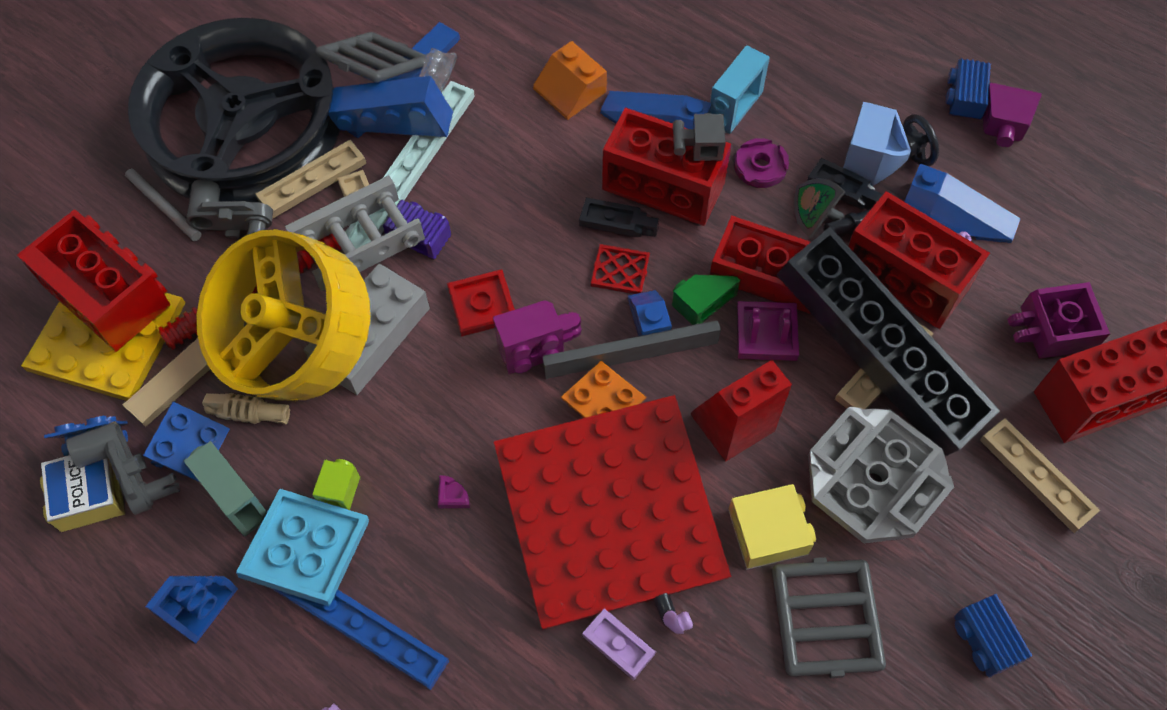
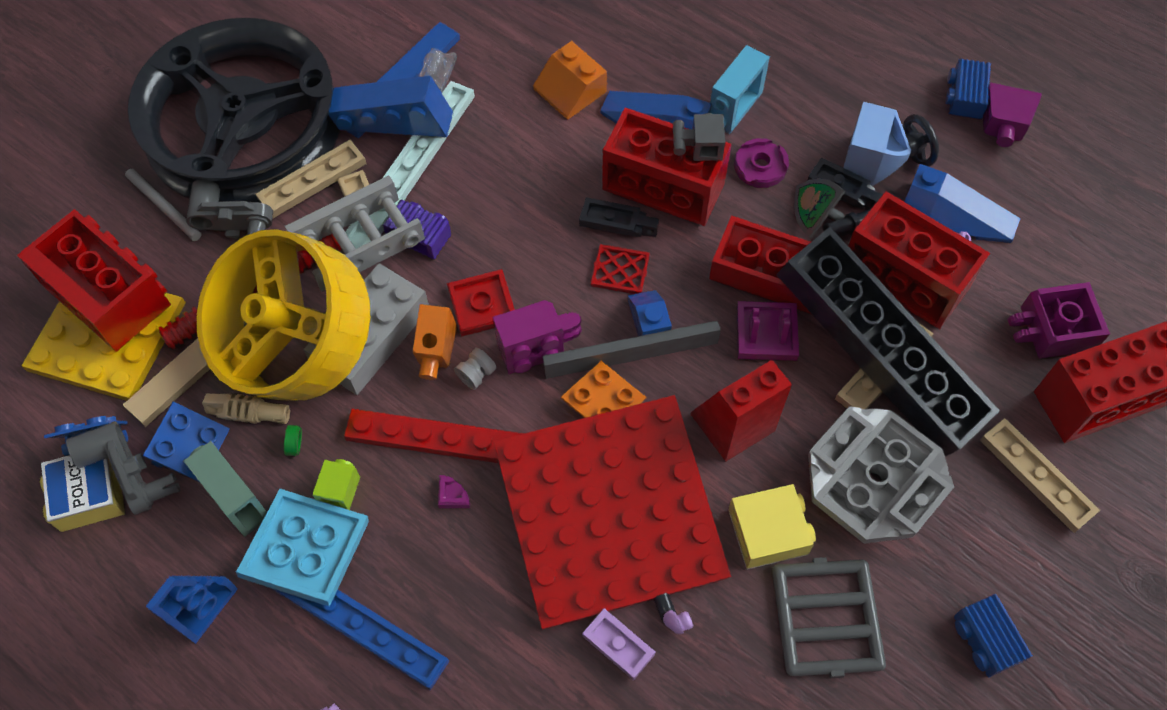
(292, 440): none -> green tile
(364, 42): dark grey bar -> none
(424, 435): none -> red plate
(434, 339): none -> orange torso
(475, 368): none -> light grey wheel
(703, 296): green slope -> none

